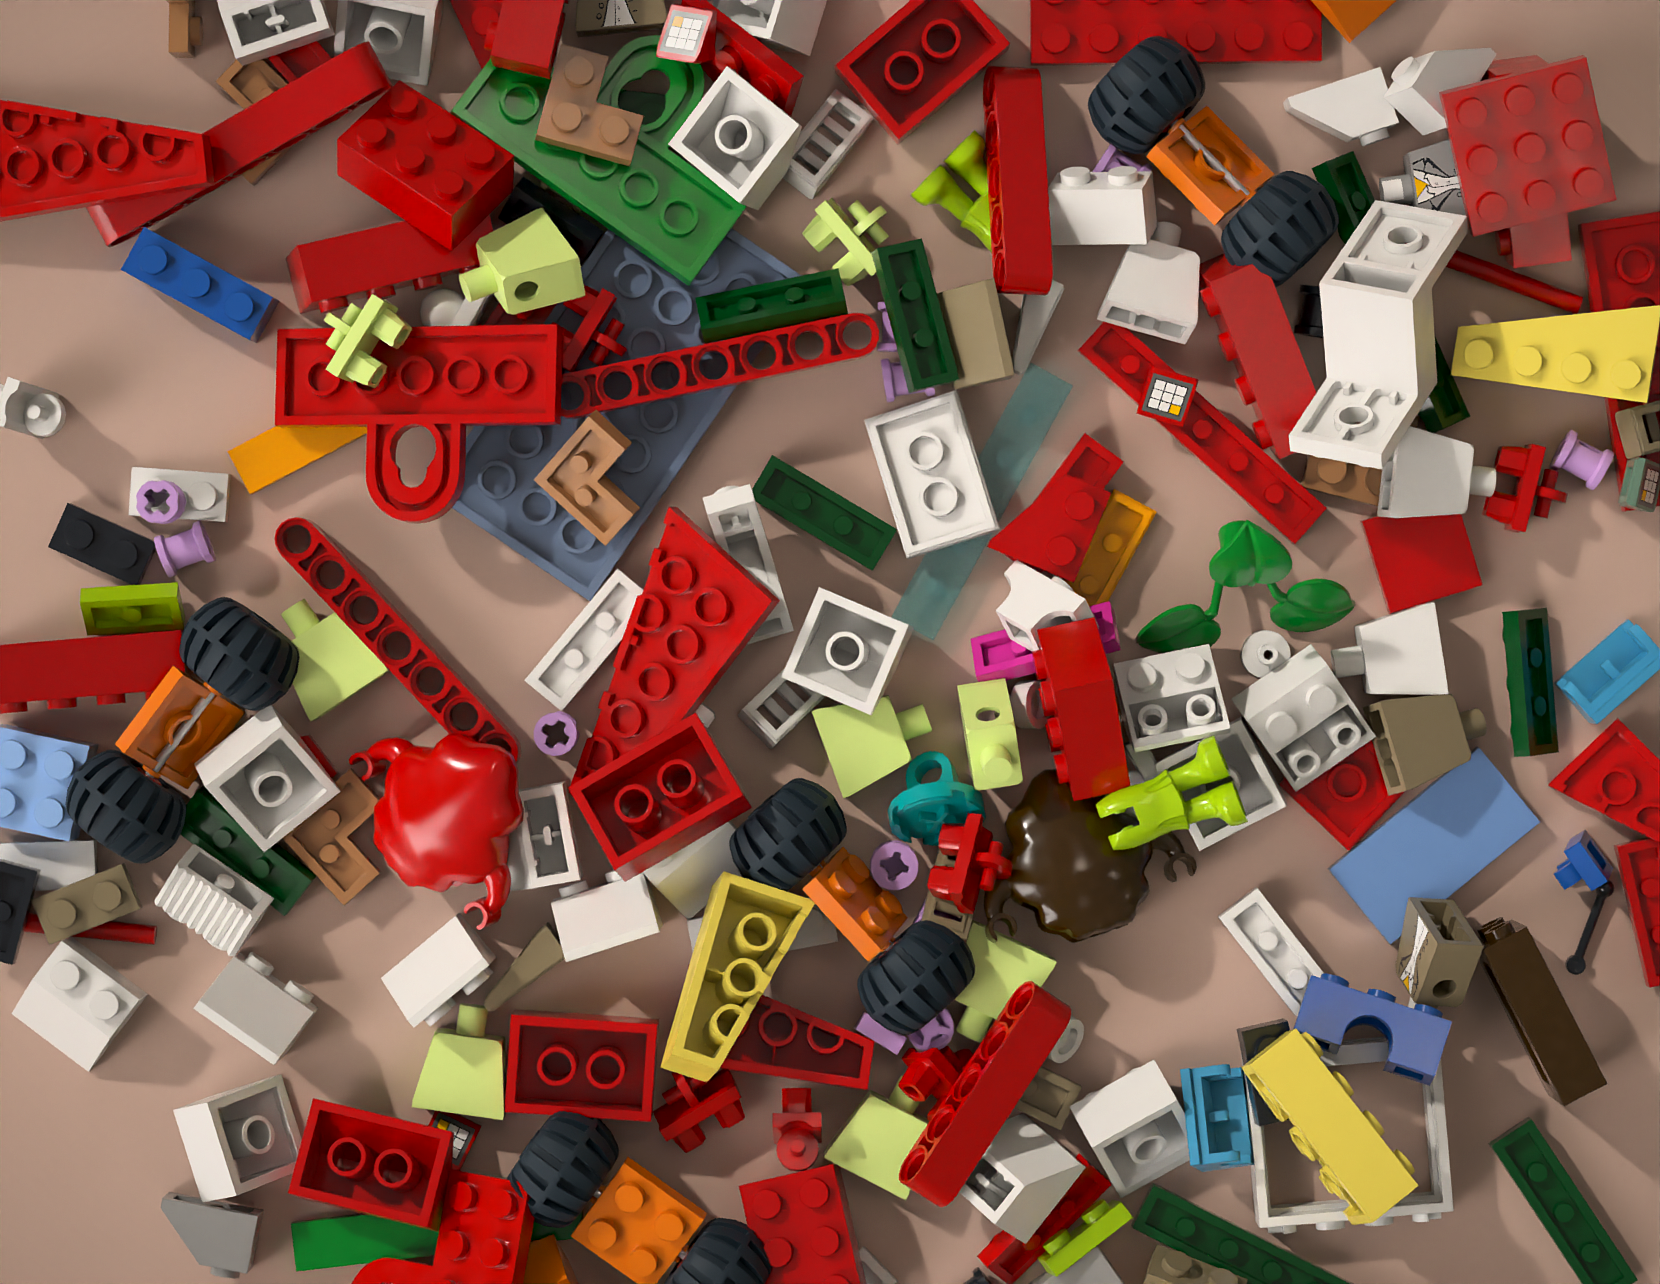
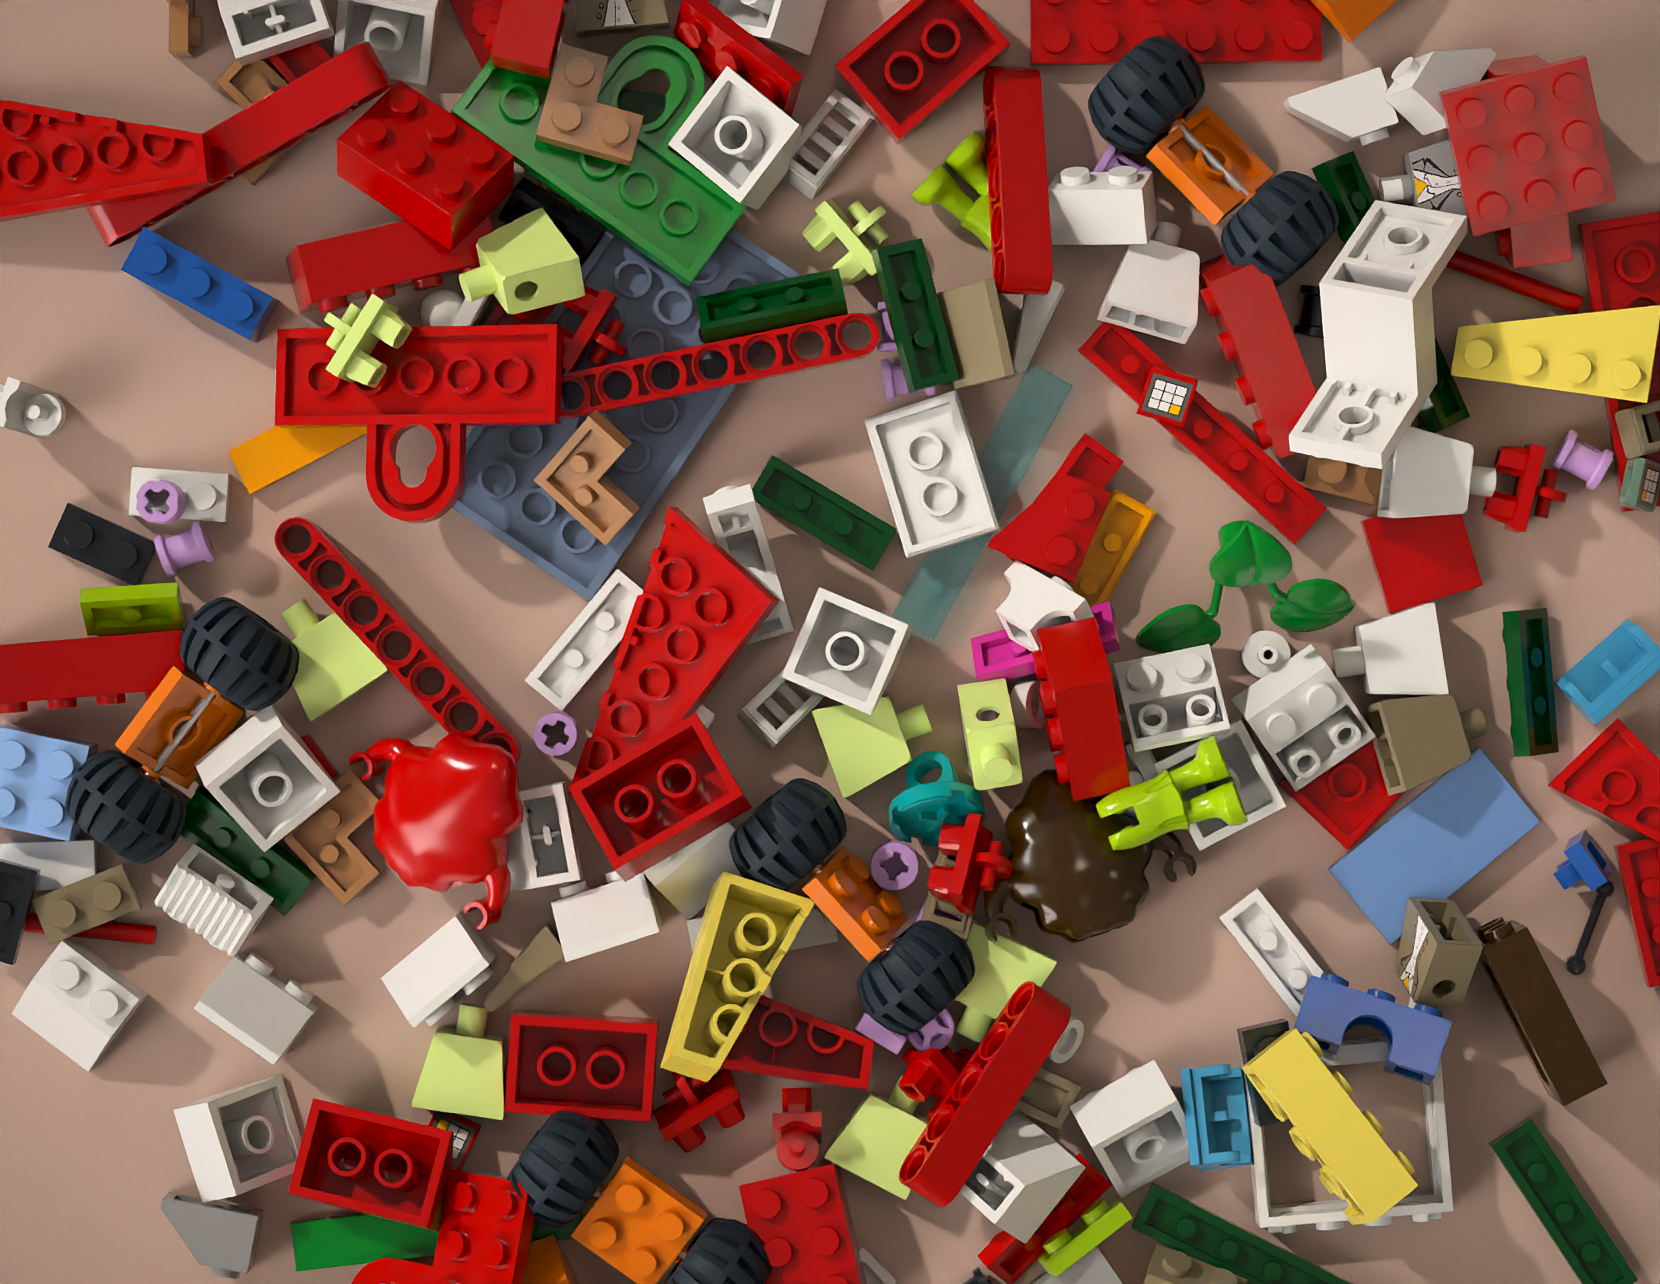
(688, 34): slope -> none

